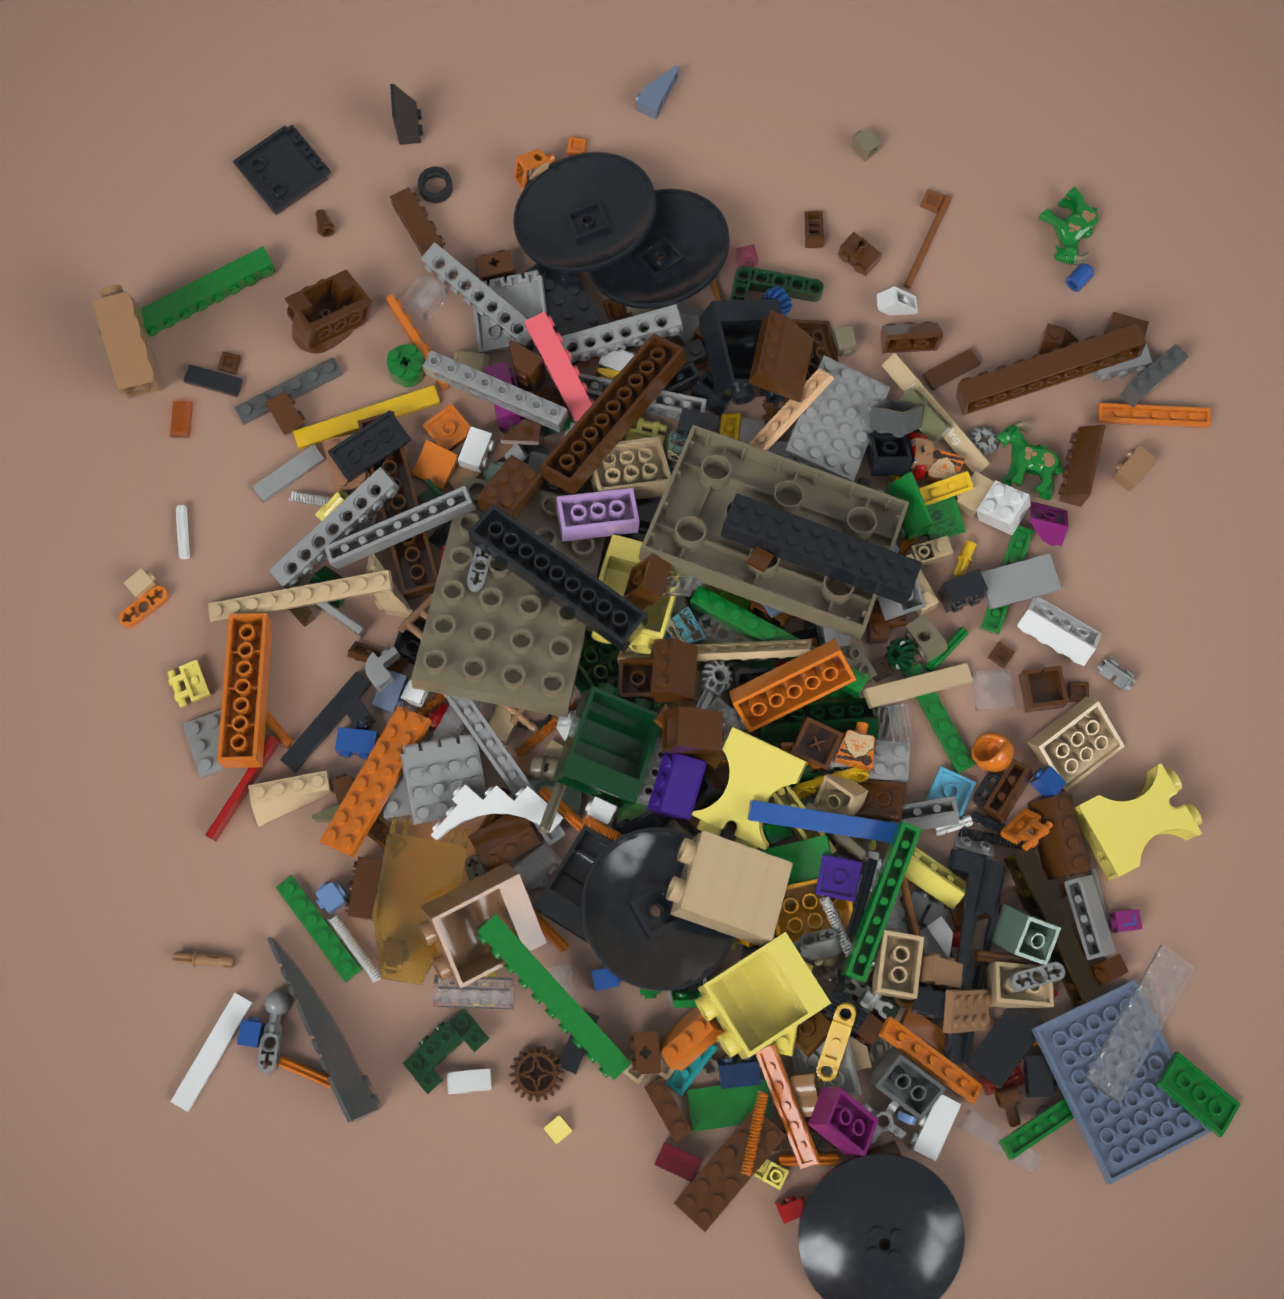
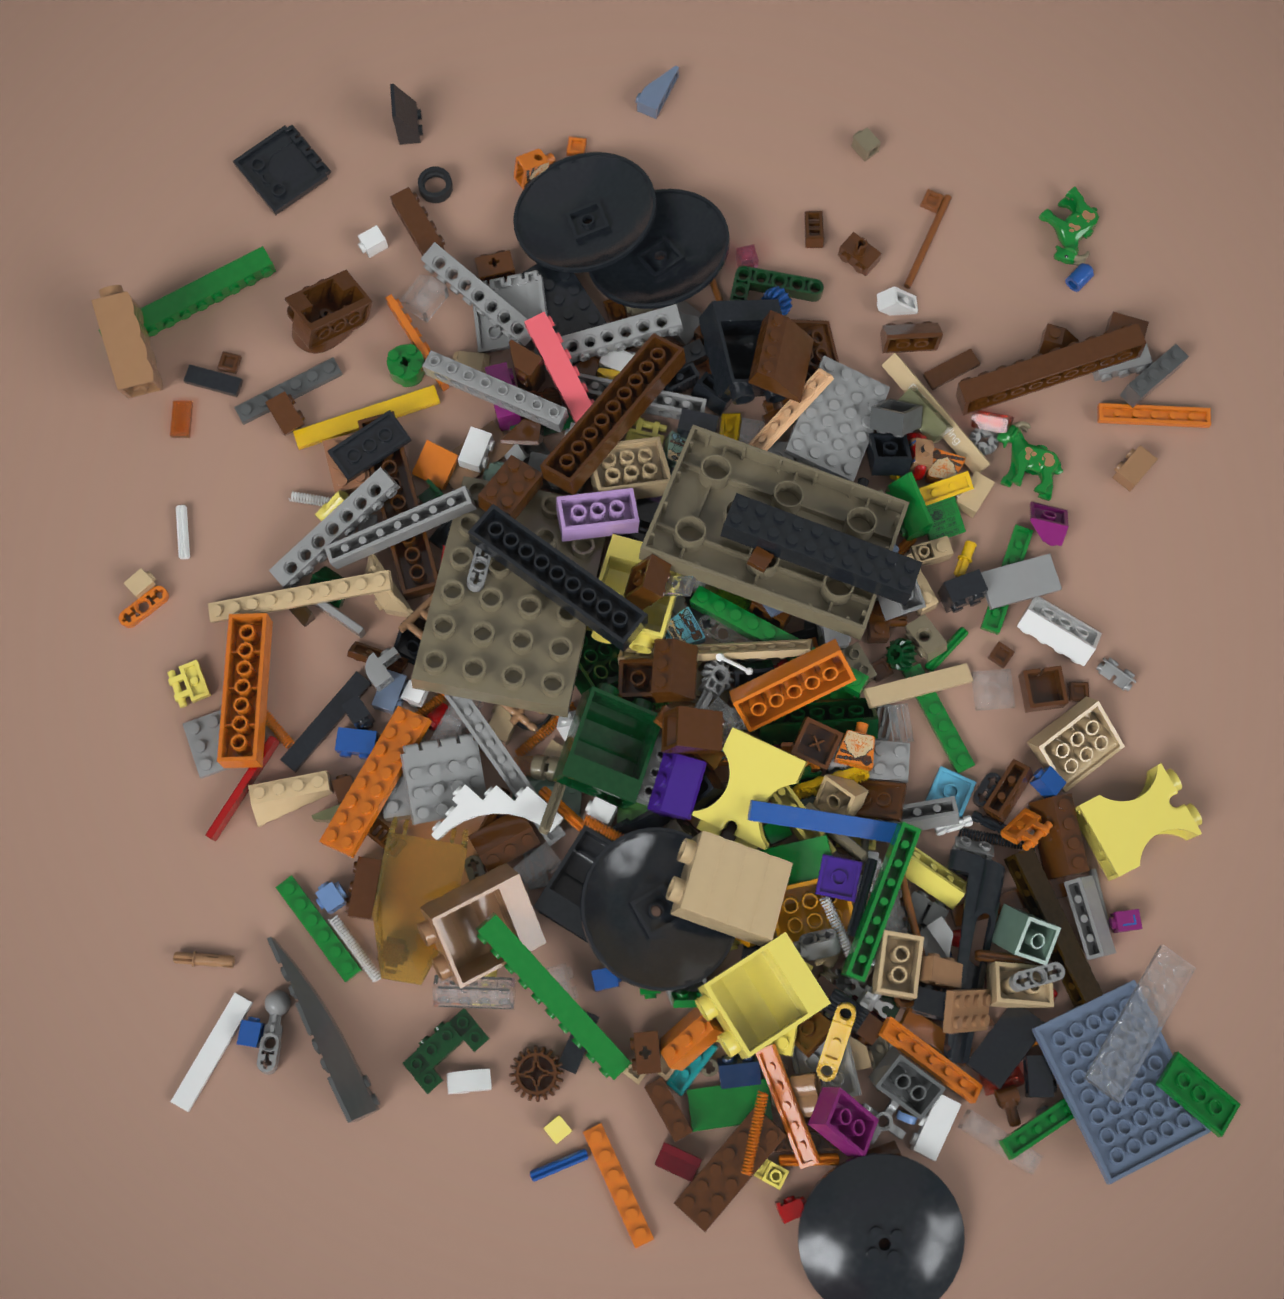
(288, 473): light grey tile -> none
(304, 1071): orange axle -> none
(324, 224): reddish brown cone -> none
(372, 241): none -> white brick
(447, 428): orange plate -> none
(551, 934): orange axle -> none
(559, 1165): none -> blue axle
(618, 1185): none -> orange plate
(719, 657): none -> white hinge
(845, 341): dark tan brick -> none
(991, 421): none -> clear red slope
(992, 752): orange piece -> none
(1003, 507): white brick -> none
(1081, 464): reddish brown slope -> none
(1109, 969): reddish brown brick -> none

